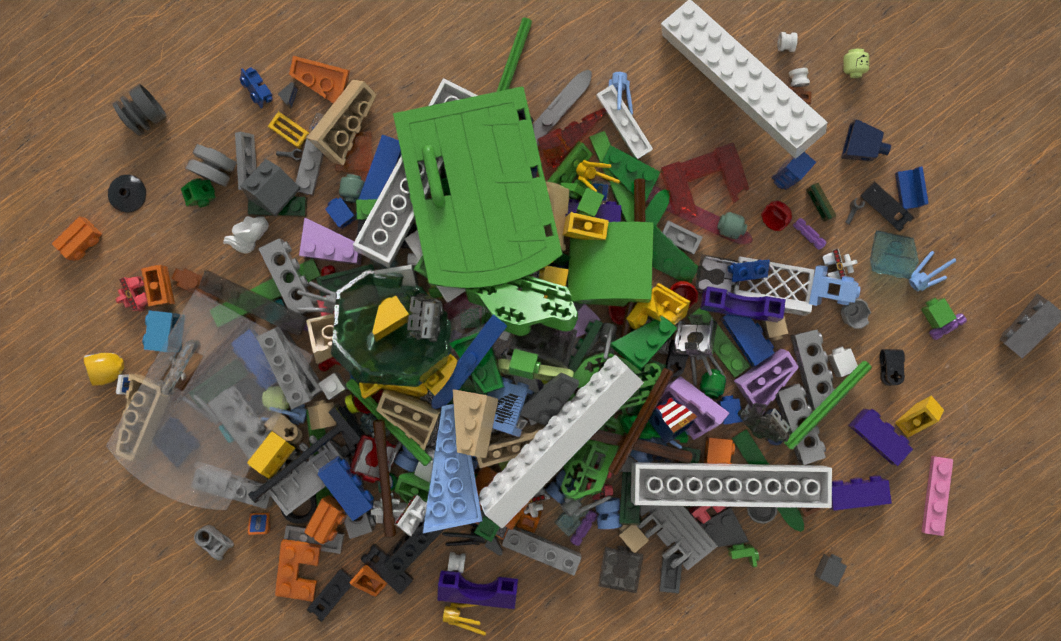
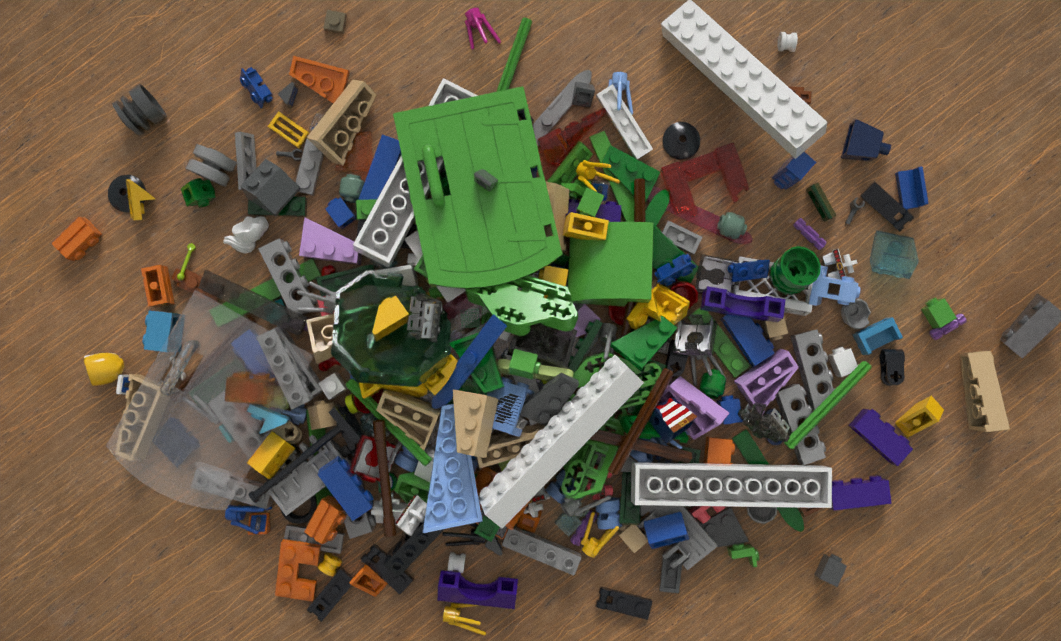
(129, 294): coral hips -> none
(135, 195): none -> yellow slope
(191, 247): none -> lime hinge
(215, 541): light grey piece -> none
(236, 513): none -> blue plant
(249, 388): none -> clear orange brick
(272, 418): none -> medium azure slope
(329, 564): none -> yellow wheel
(335, 21): none -> dark tan plate
(476, 19): none -> dark pink plant
(485, 179): none -> dark grey slope
(583, 94): none -> dark grey slope
(593, 545): none -> yellow plant
(620, 569): clear smoke piece -> none
(624, 603): none -> black plate
(666, 530): none -> blue panel
(676, 148): none -> black dish
(682, 268): none -> blue hinge
(776, 215): red hair -> none
(795, 270): none -> green wheel
(799, 77): white wheel -> none
(856, 63): yellowish green head -> none
(877, 335): none -> dark azure panel
(920, 281): light blue plant -> none
(937, 496): bright pink plate -> none
(982, 392): none -> tan wedge

